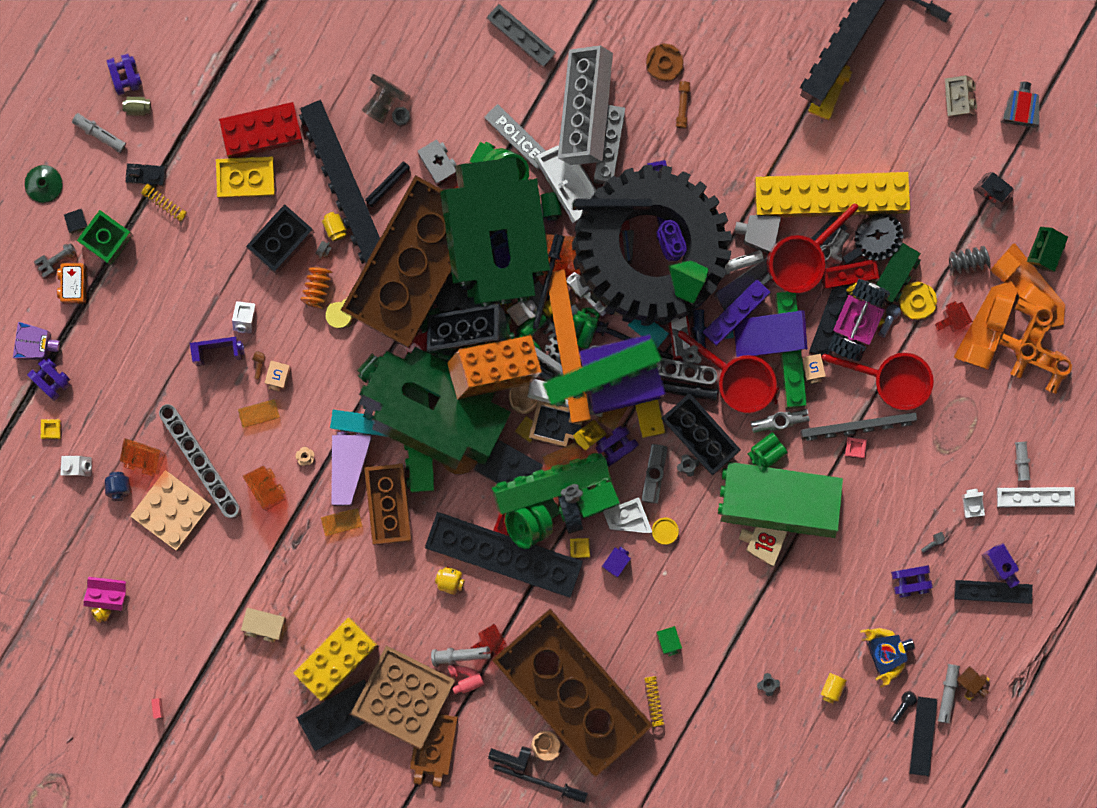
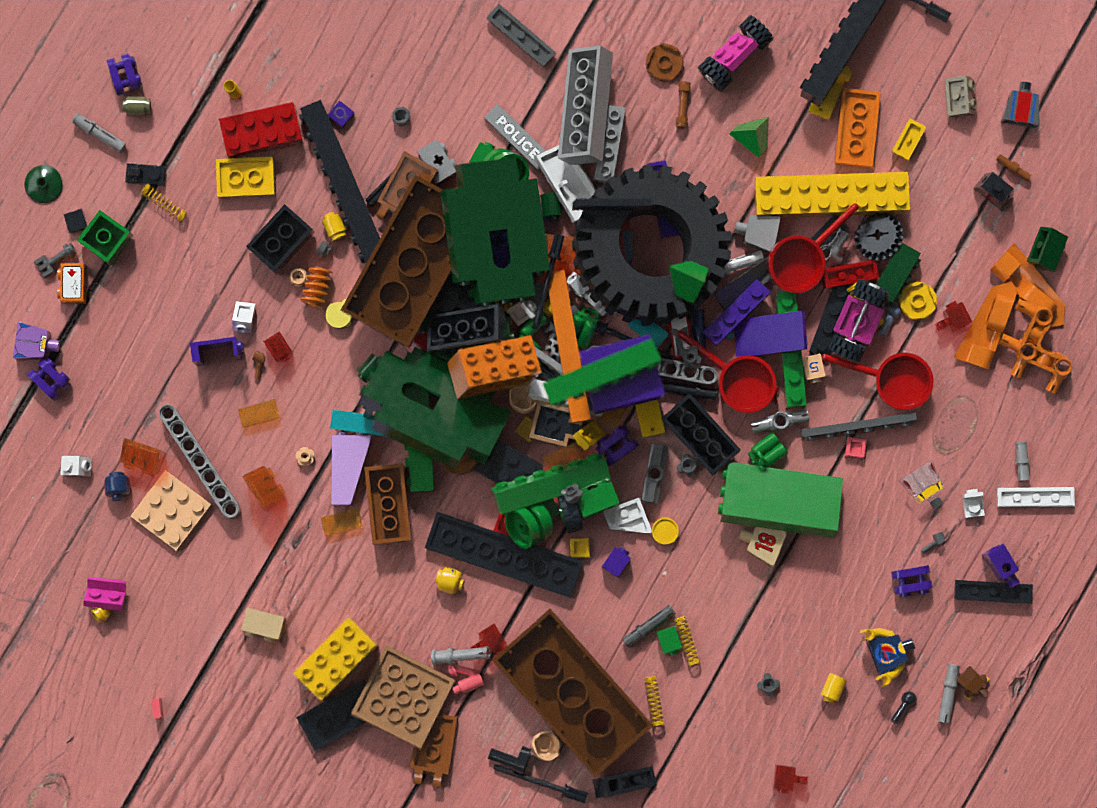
(50, 429): yellow tile -> none
(228, 86): none -> yellow piece
(277, 376): light nougat brick -> none
(278, 347): none -> clear red brick
(298, 272): none -> light nougat plate
(341, 114): none -> dark purple tile
(383, 99): clear smoke plant -> none
(399, 181): none -> dark orange tile
(624, 782): none -> black slope
(648, 626): none -> dark grey pin
(671, 240): dark purple brick -> none
(697, 660): none -> yellow piece
(735, 52): none -> plate
(753, 135): none -> green slope
(785, 778): none -> clear red brick
(852, 256): black tile -> none
(857, 127): none -> orange plate
(908, 139): none -> yellow plate
(923, 736): black tile -> none
(924, 484): none -> clear torso
(969, 259): dark grey piece -> none
(1013, 167): none -> dark orange bar

